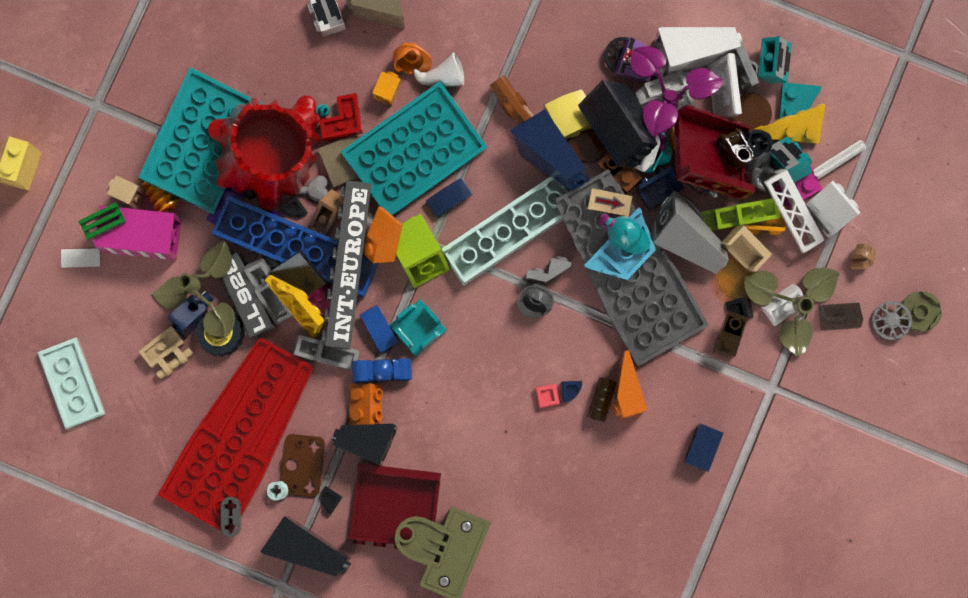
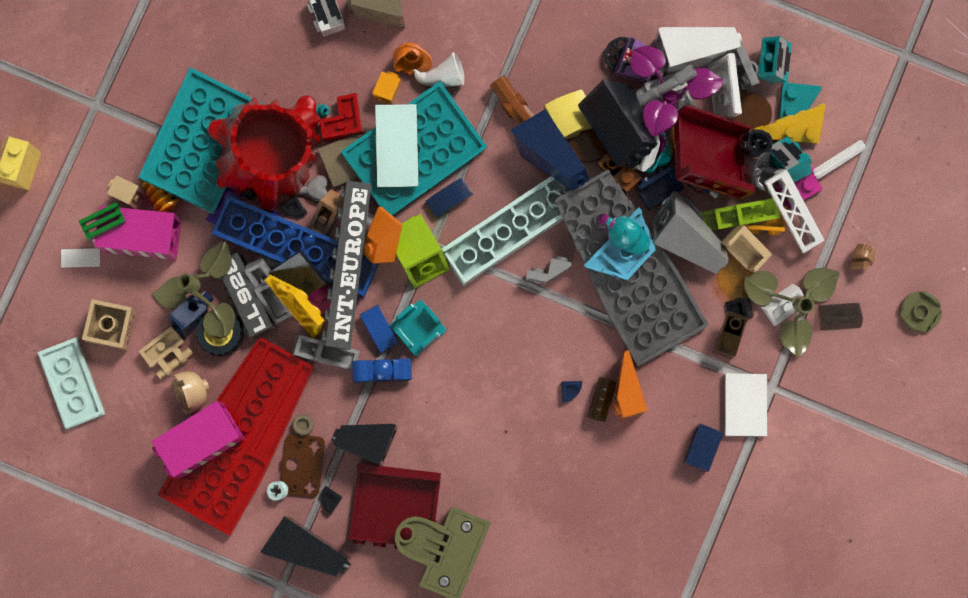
(109, 324): none -> tan brick
(190, 390): none -> tan cylinder
(197, 440): none -> dark pink brick
(225, 516): dark grey beam -> none
(303, 424): none -> dark tan tile
(365, 404): orange bracket -> none
(396, 145): none -> light aqua tile
(535, 301): dark grey piece -> none
(547, 396): coral tile -> none
(609, 202): tan tile -> none
(678, 79): none -> light grey piece
(735, 146): dark brown piece -> none
(745, 404): none -> white tile
(832, 209): white slope -> none
(892, 320): light grey wheel -> none

